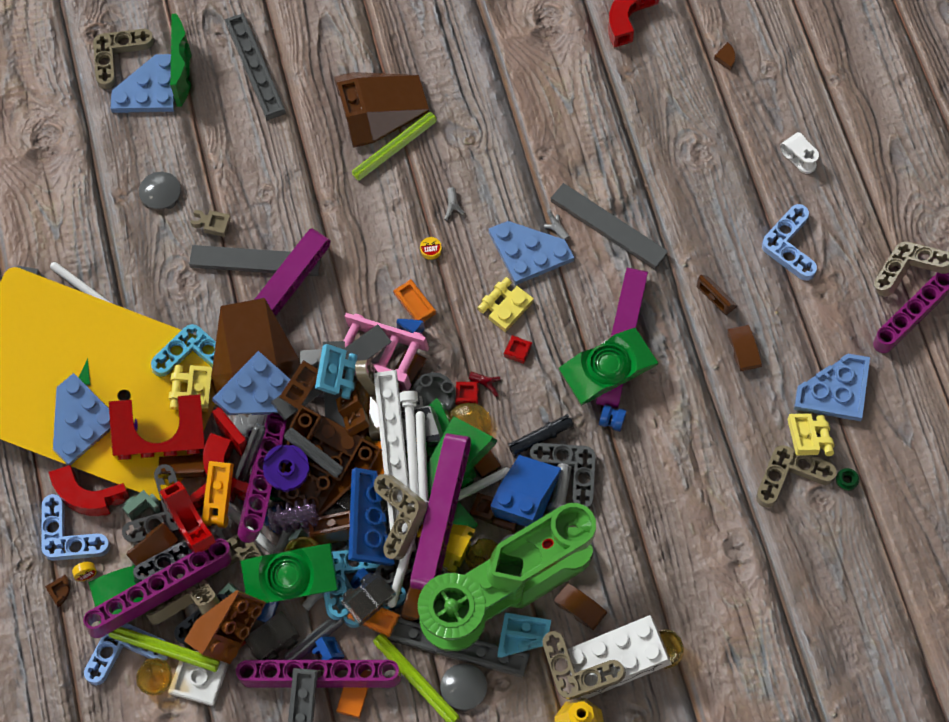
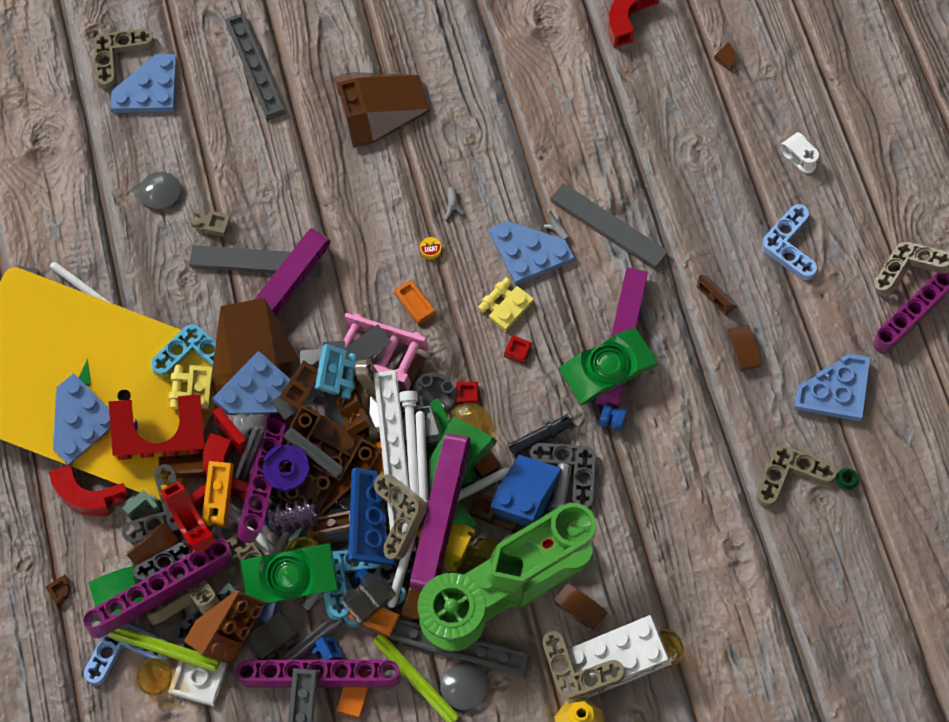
(59, 537): light blue beam -> none
(84, 571): yellow tile -> none
(180, 62): green slope -> none
(394, 146): lime axle -> none
(410, 325): blue slope -> none
(485, 380): dark red bar -> none
(521, 633): medium azure wing -> none
(804, 435): light yellow plate -> none

